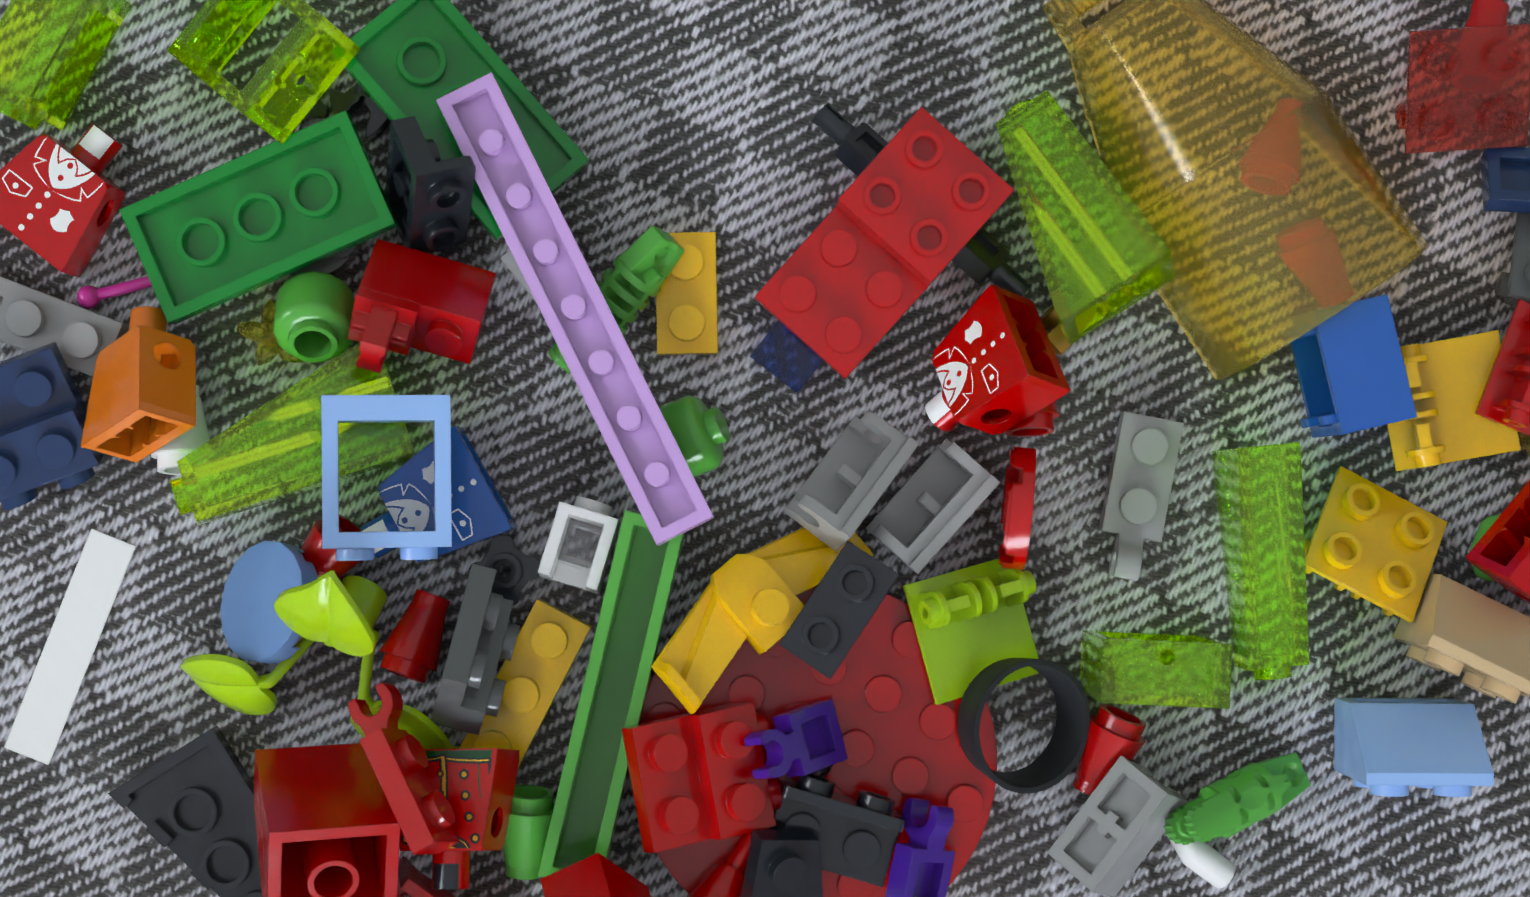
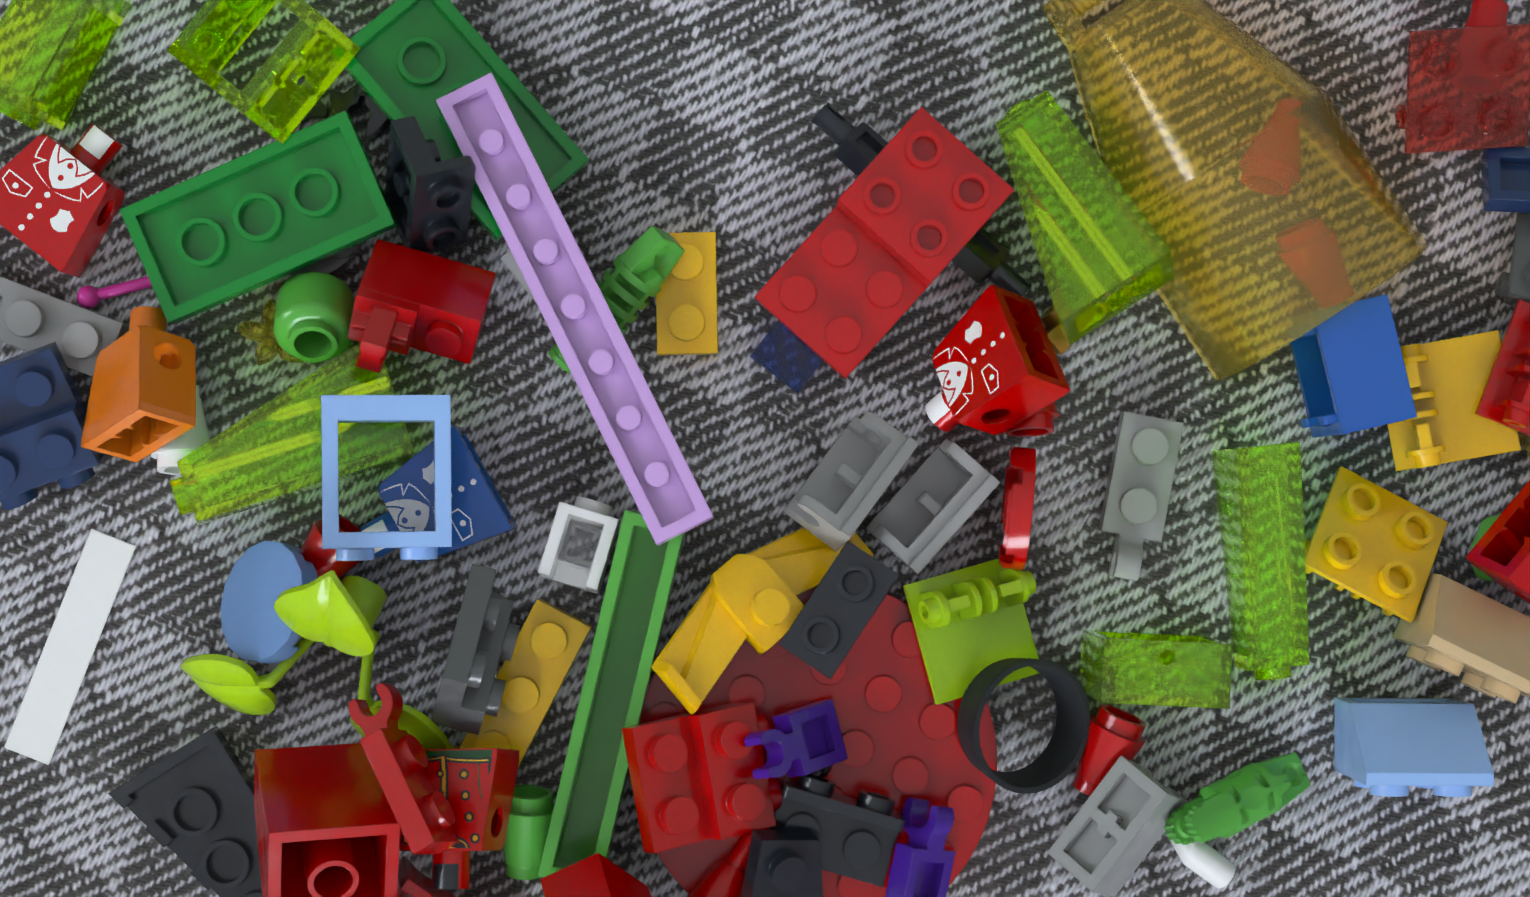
(416, 639): red cone -> none
(522, 567): black plate -> none
(697, 432): bright green head -> none

